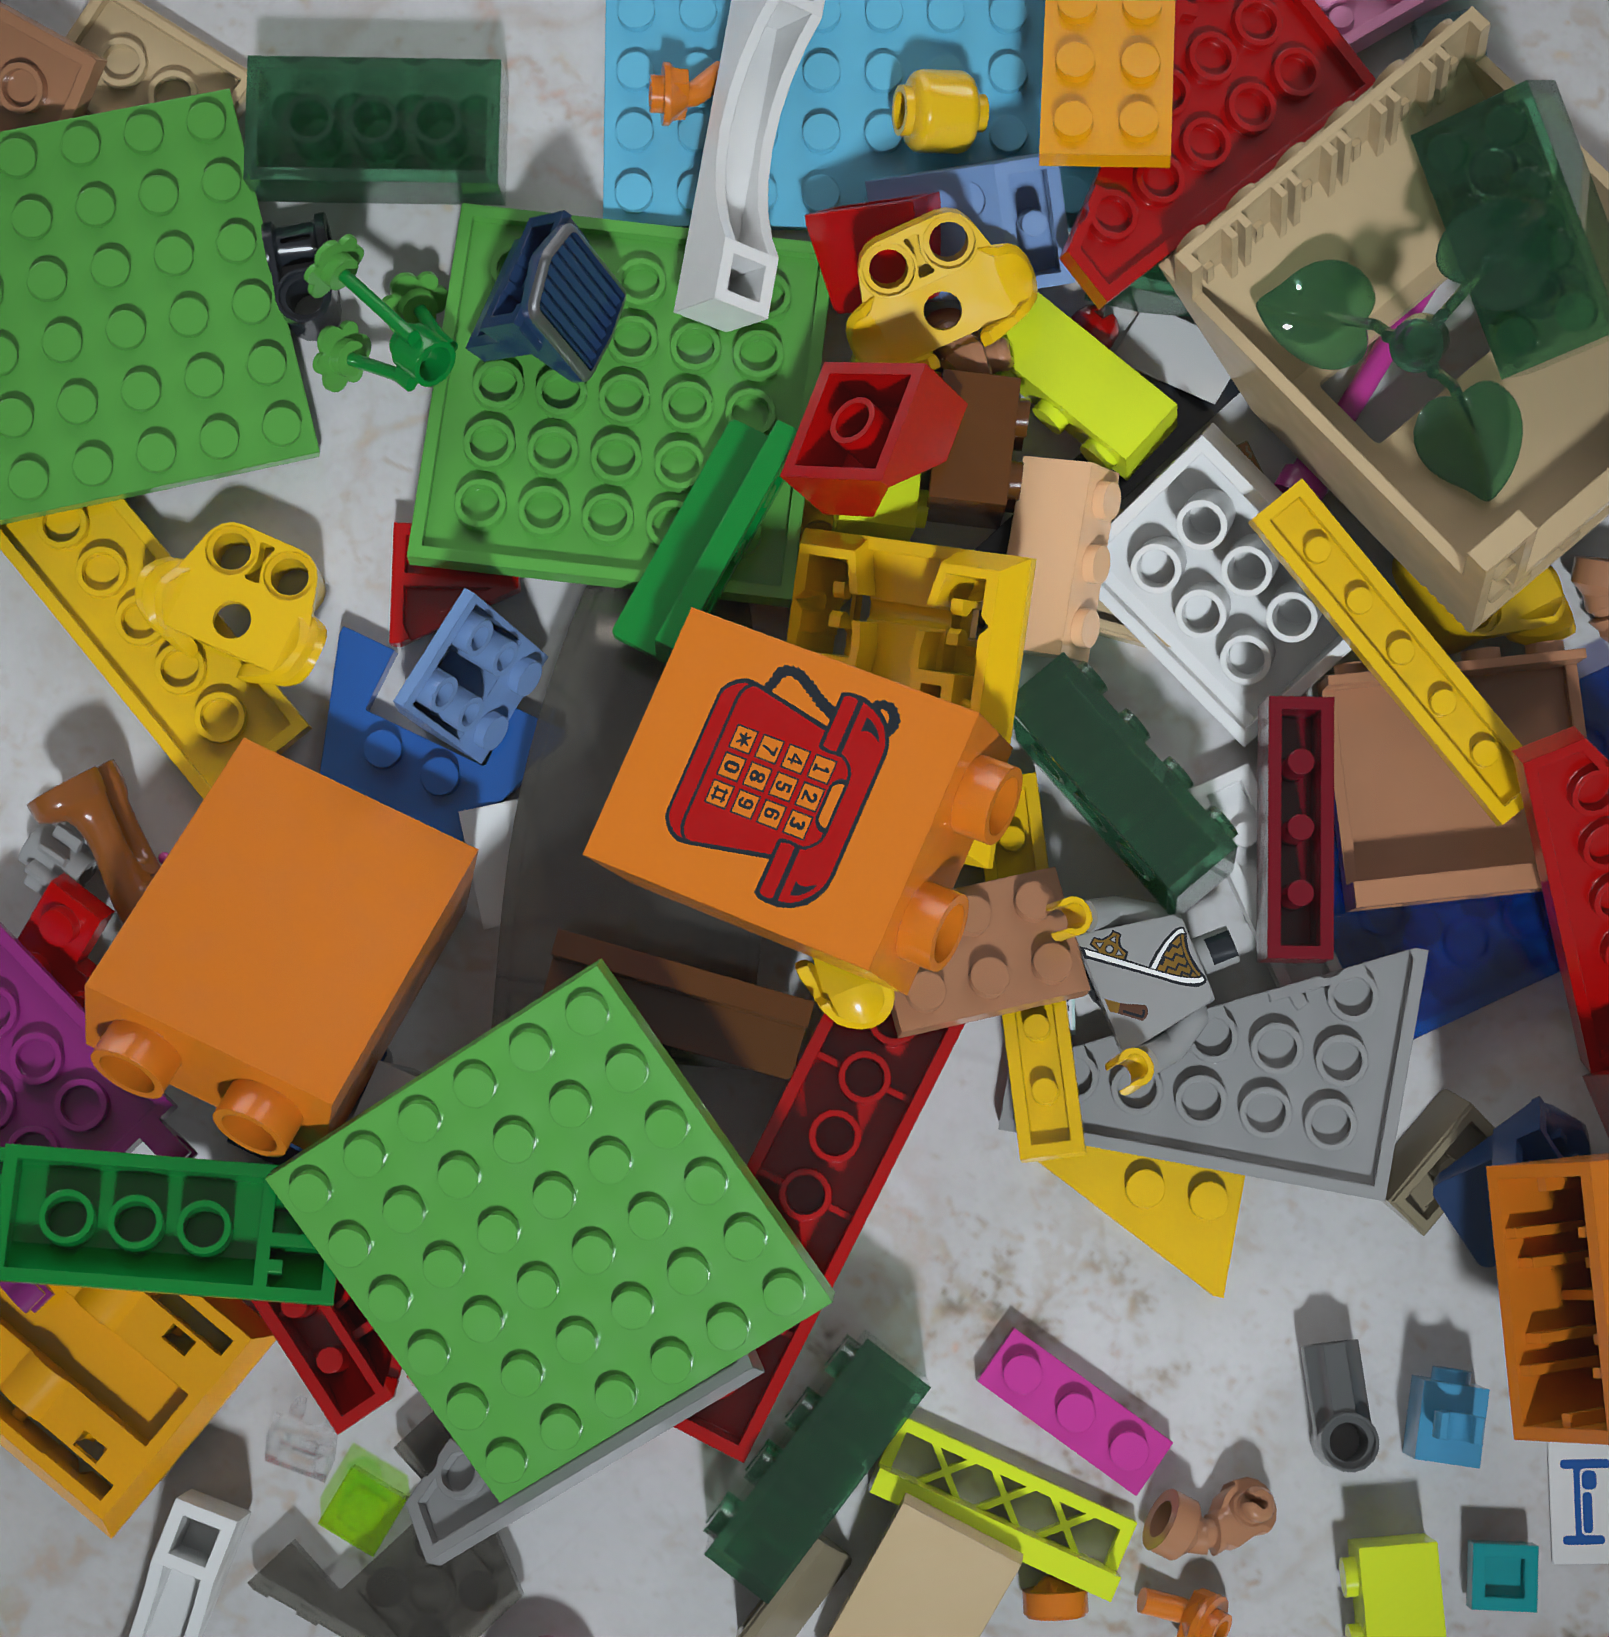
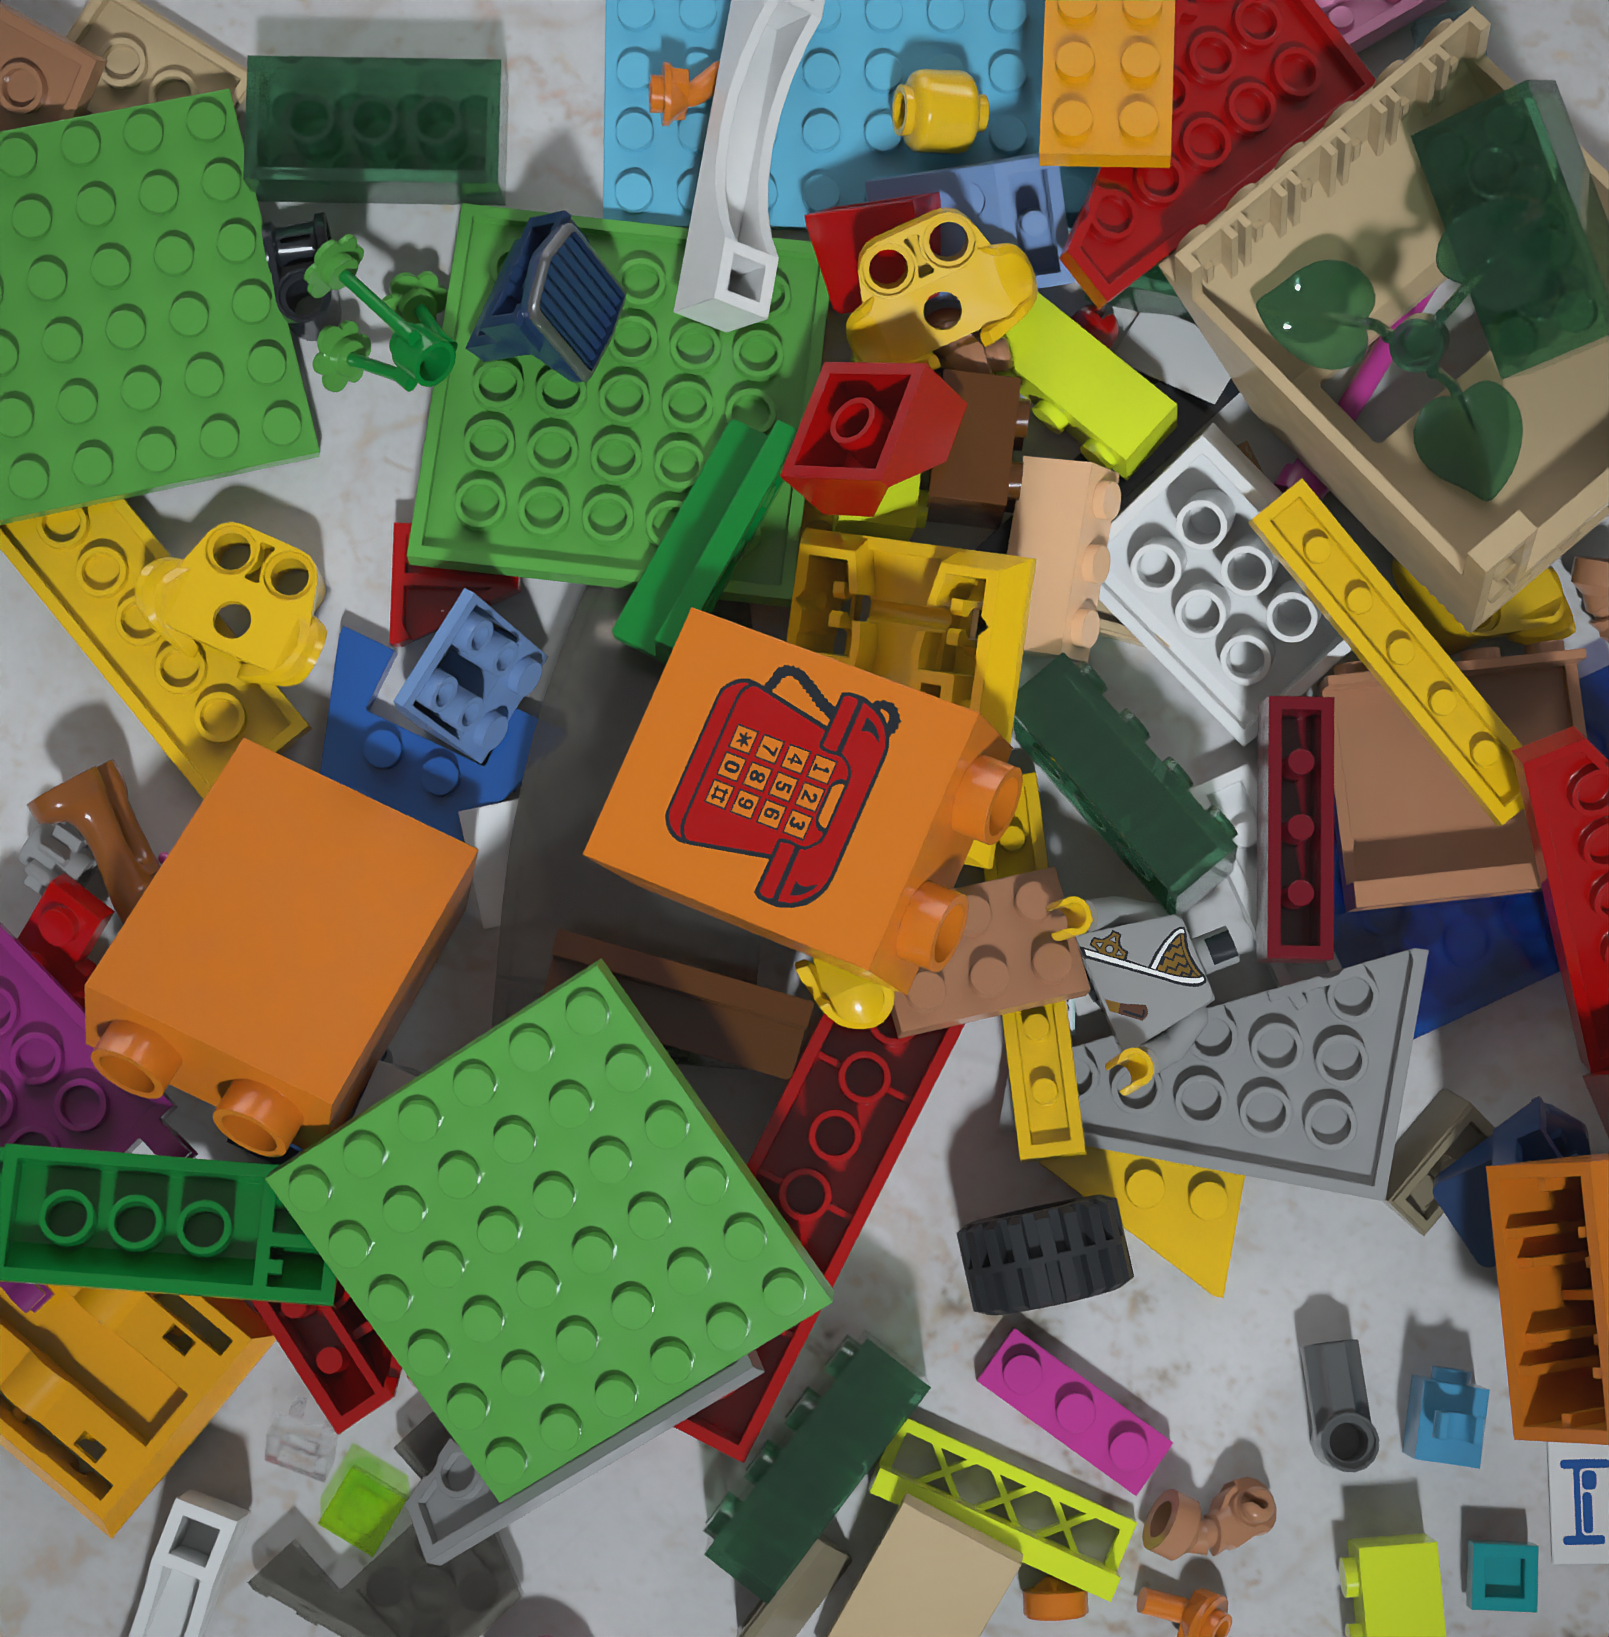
(1045, 1255): none -> black tyre

